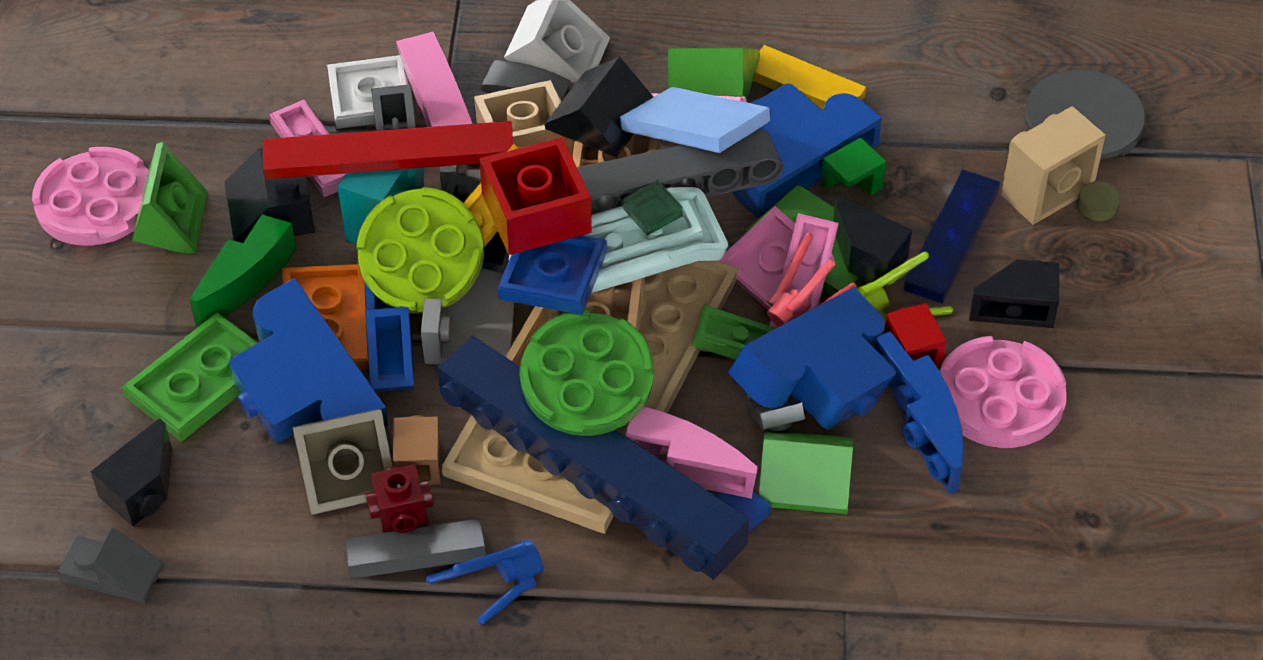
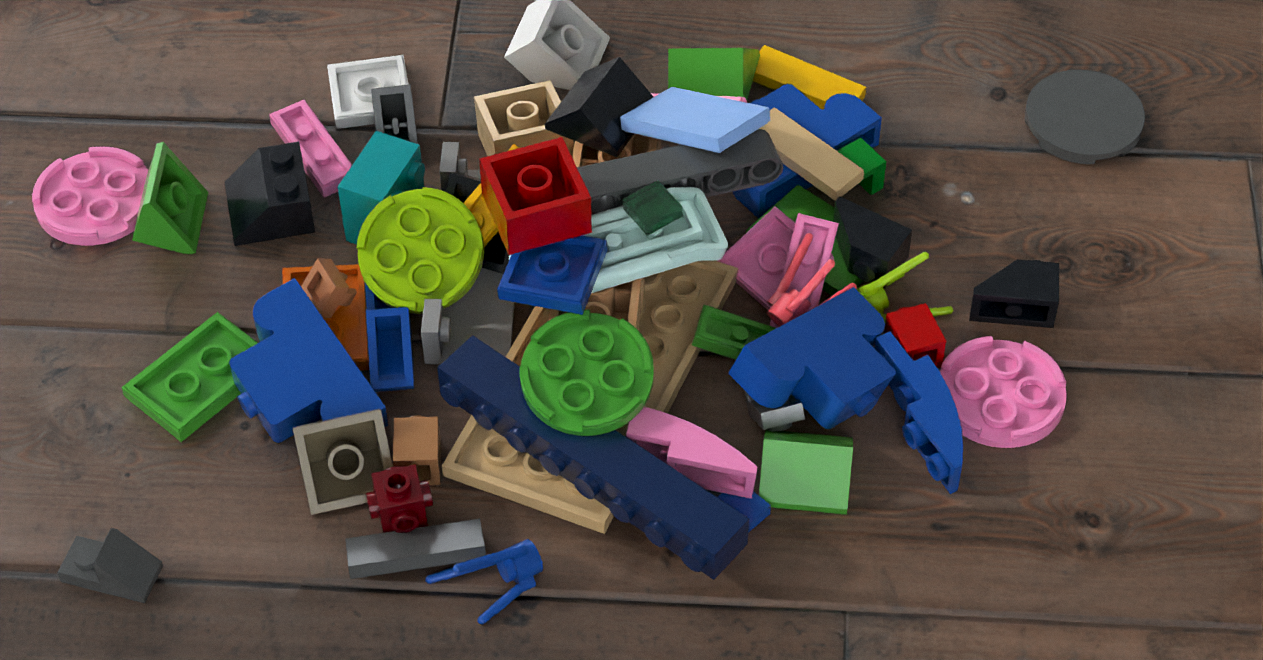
(137, 475): black slope -> none
(243, 269): green slope -> none
(327, 287): none -> nougat tile
(384, 149): red tile -> none
(432, 81): bright pink slope -> none
(509, 75): dark grey slope -> none
(812, 157): none -> tan tile
(952, 236): clear blue tile -> none
(1052, 164): tan brick -> none
(1099, 201): olive tile -> none

